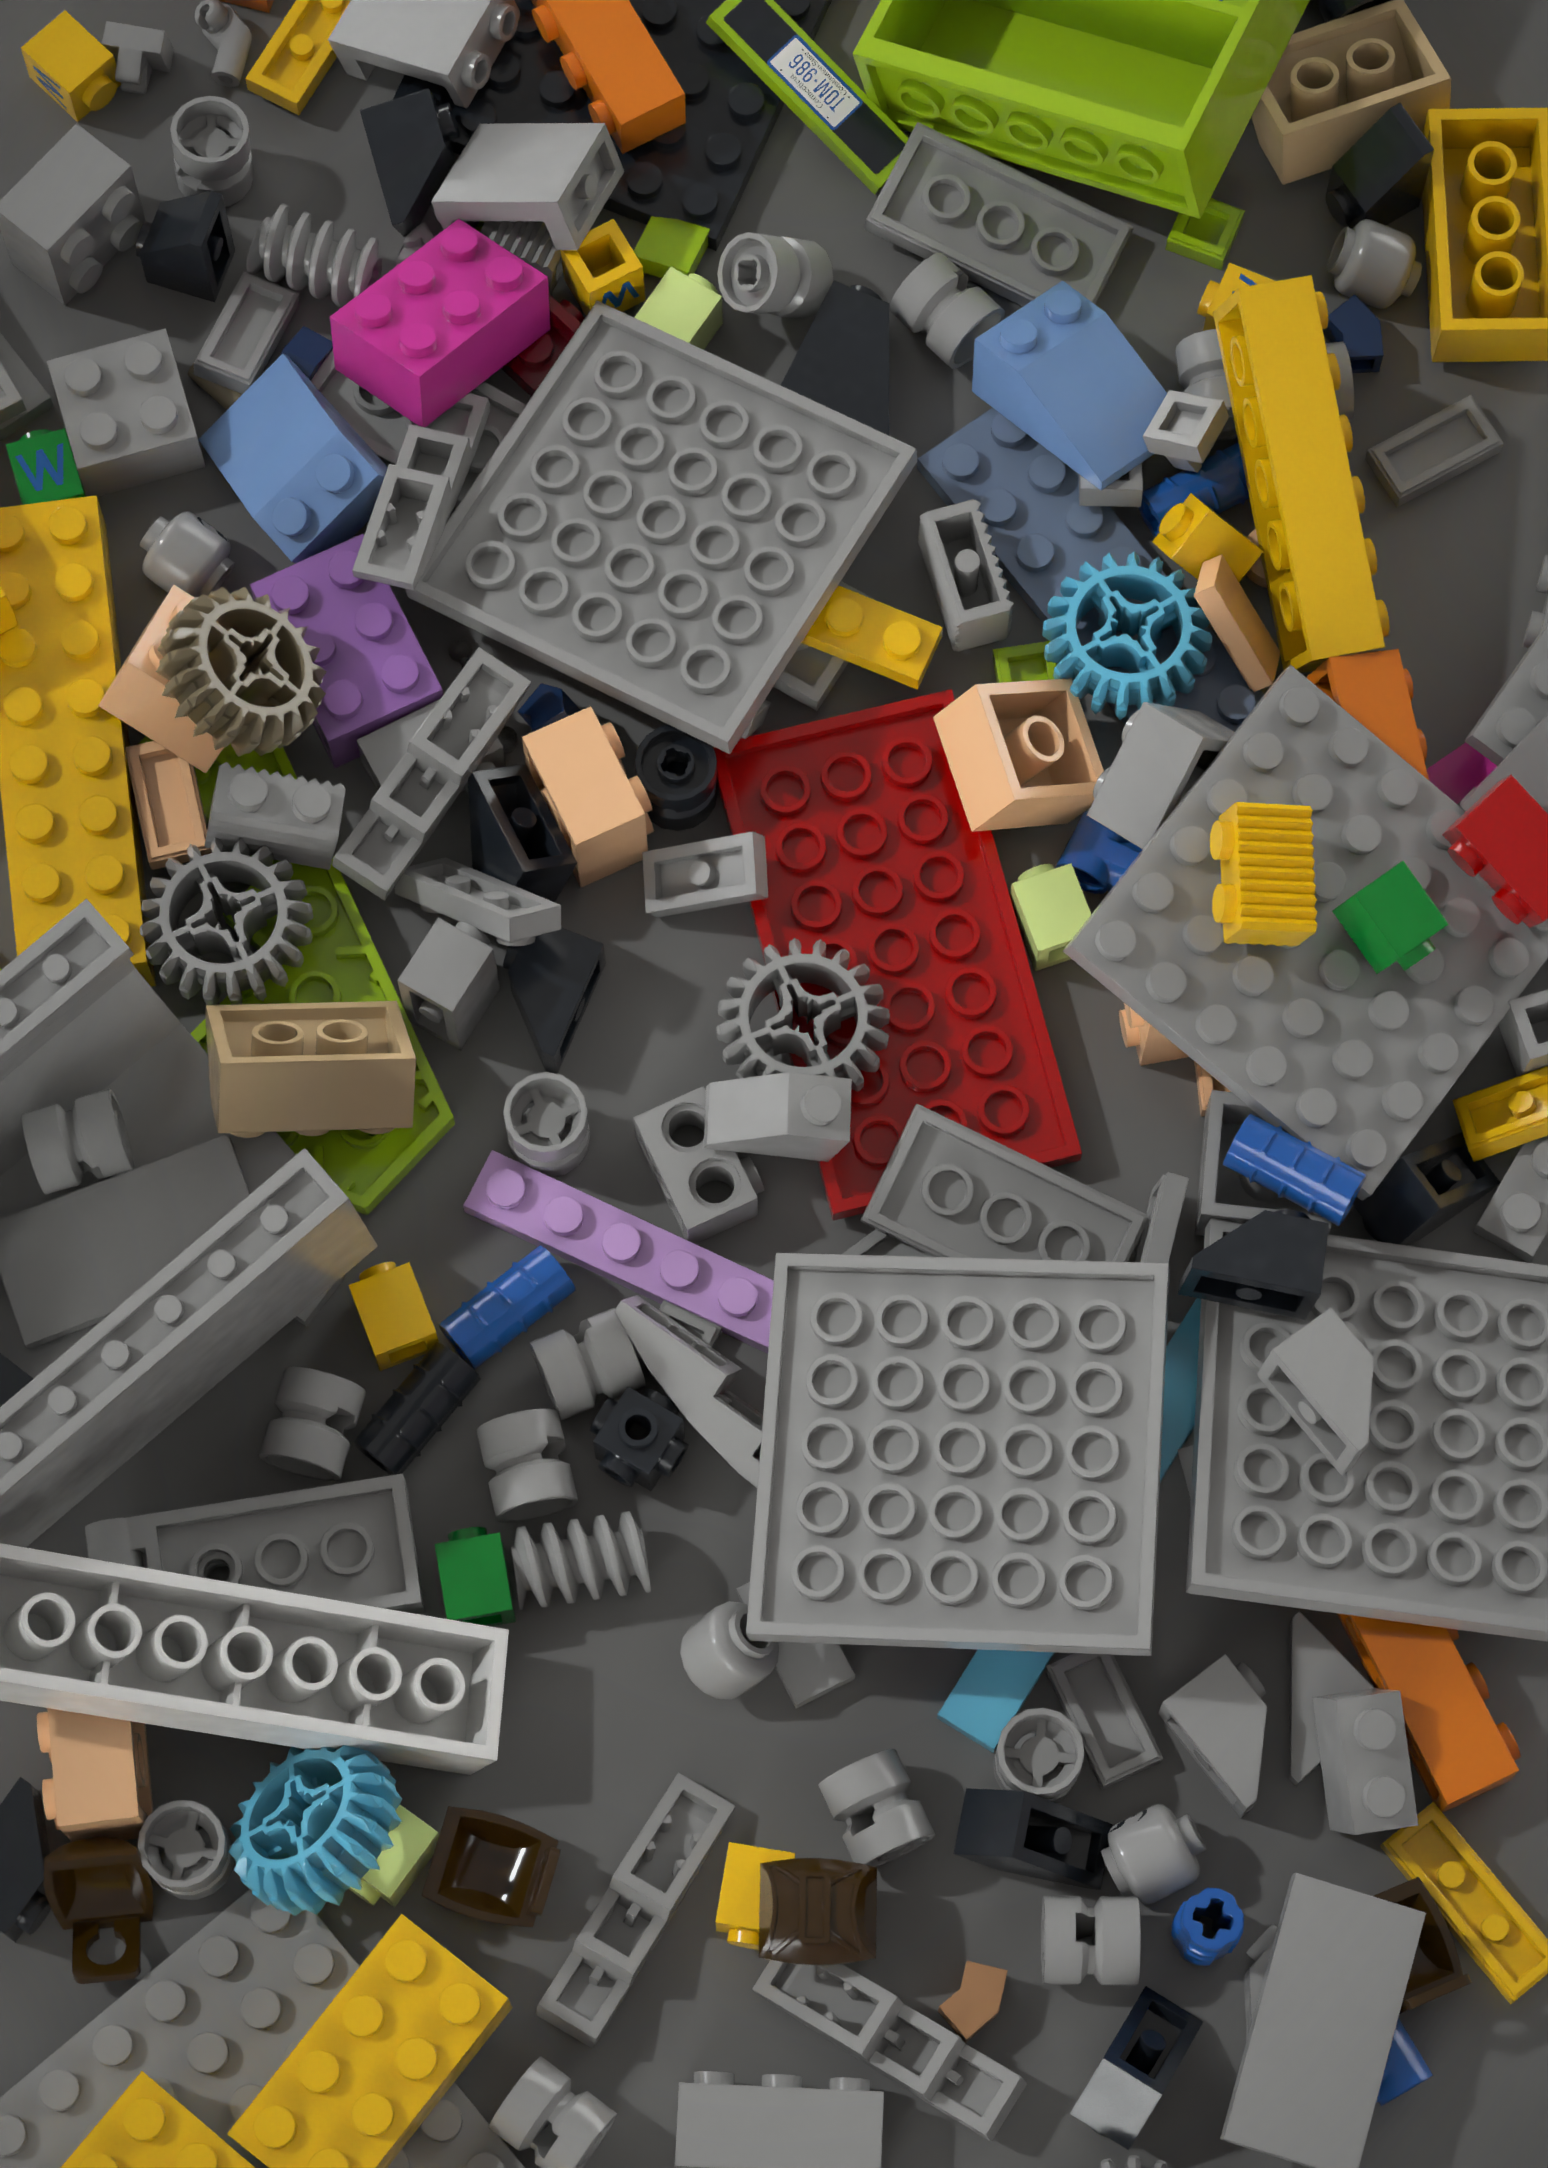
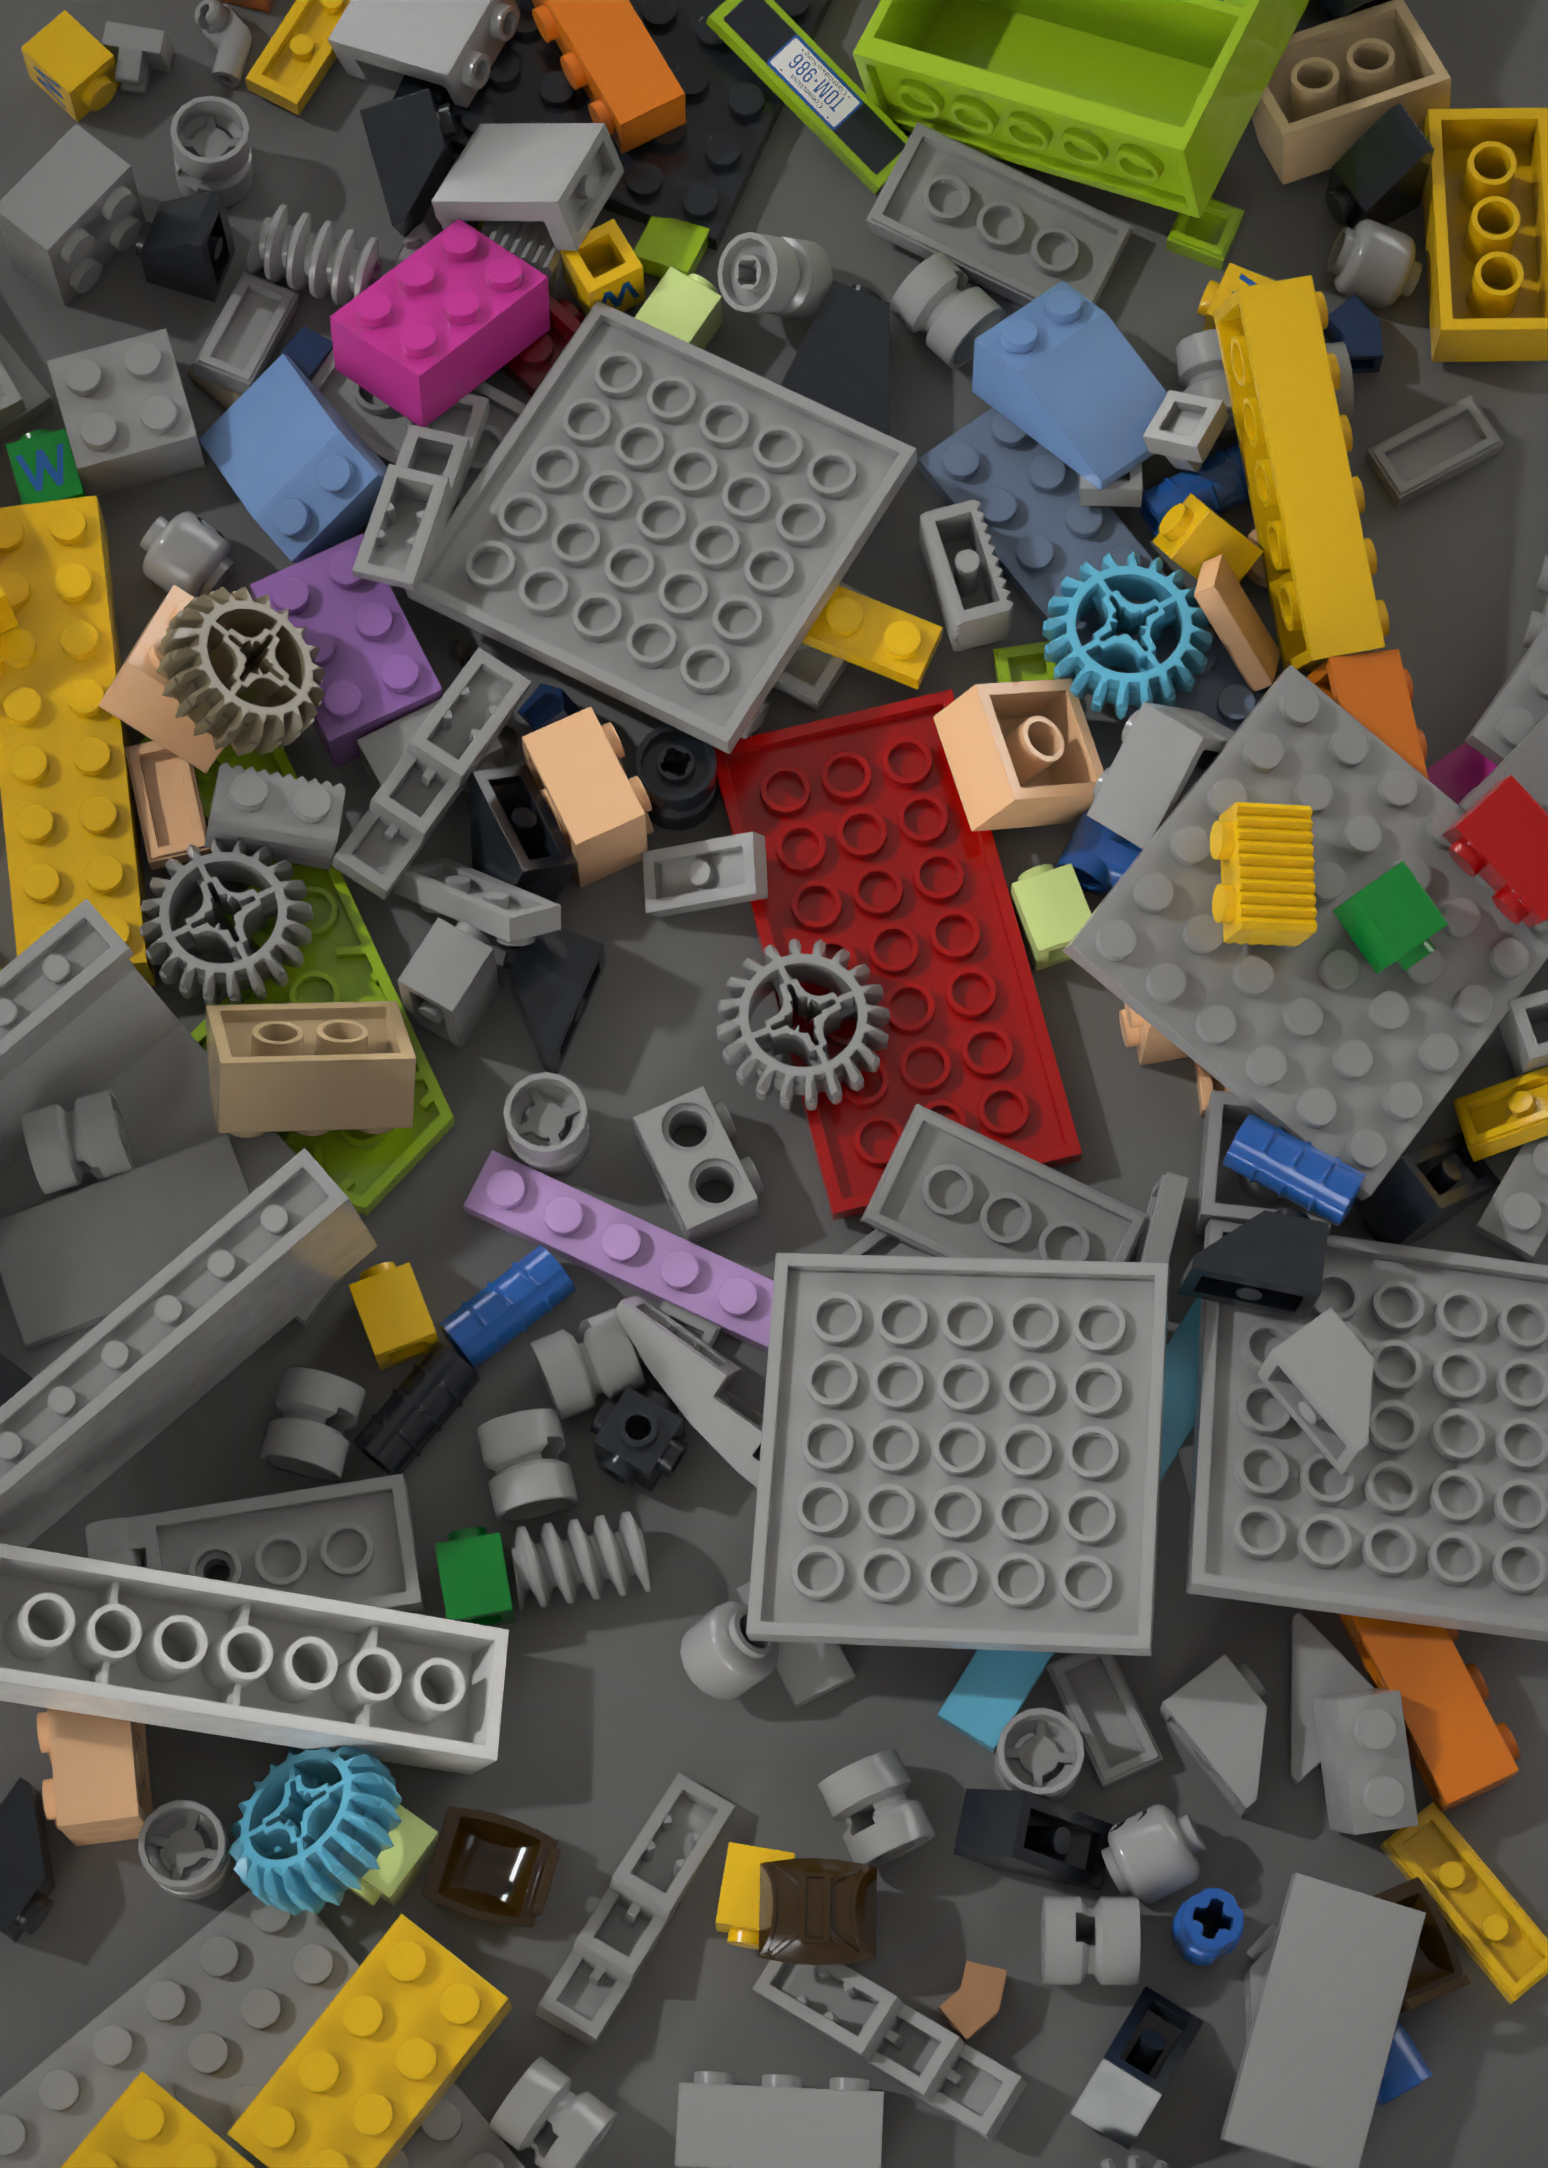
(99, 1887): dark brown piece -> none
(779, 1115): light grey slope -> none

